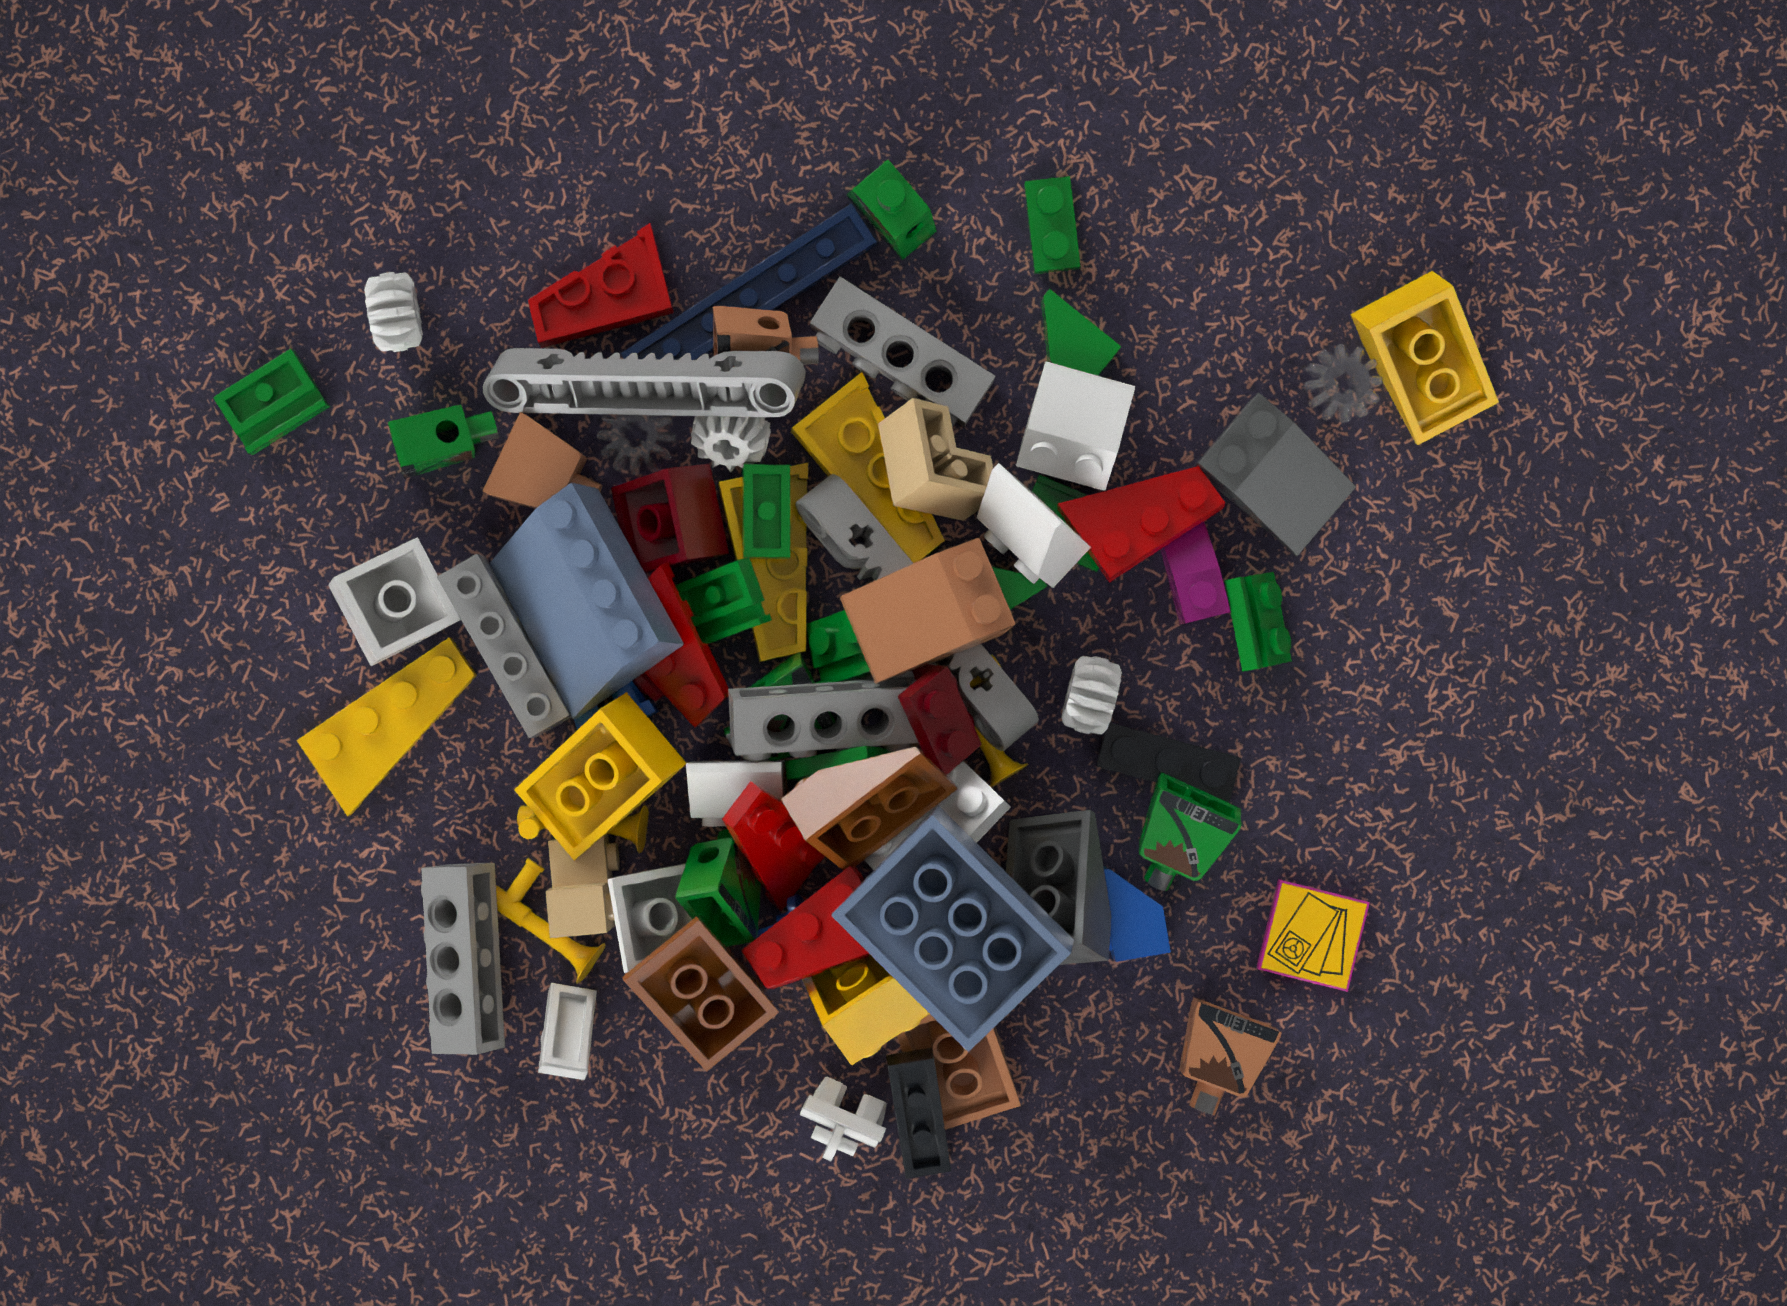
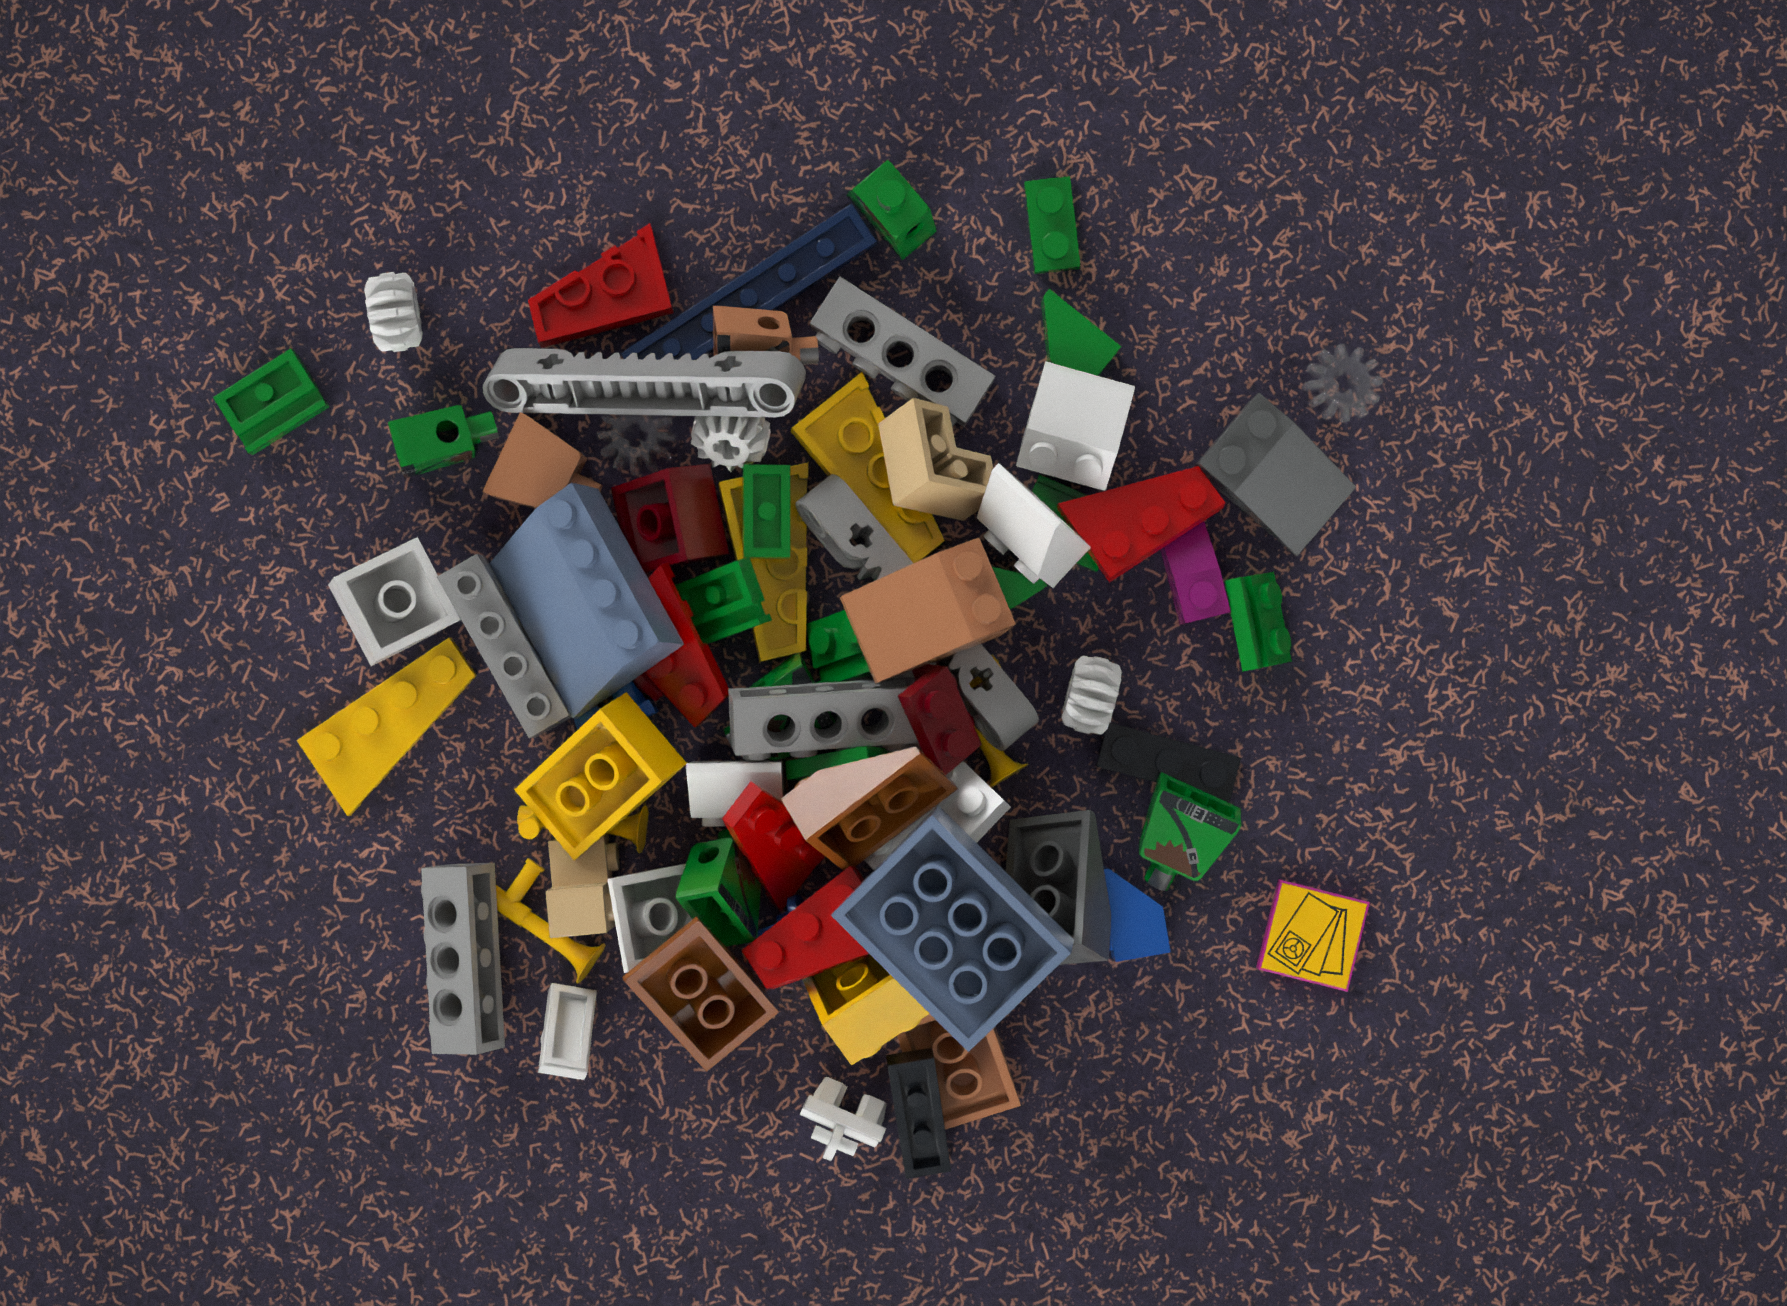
(1223, 1053): torso -> none
(1426, 356): yellow slope -> none

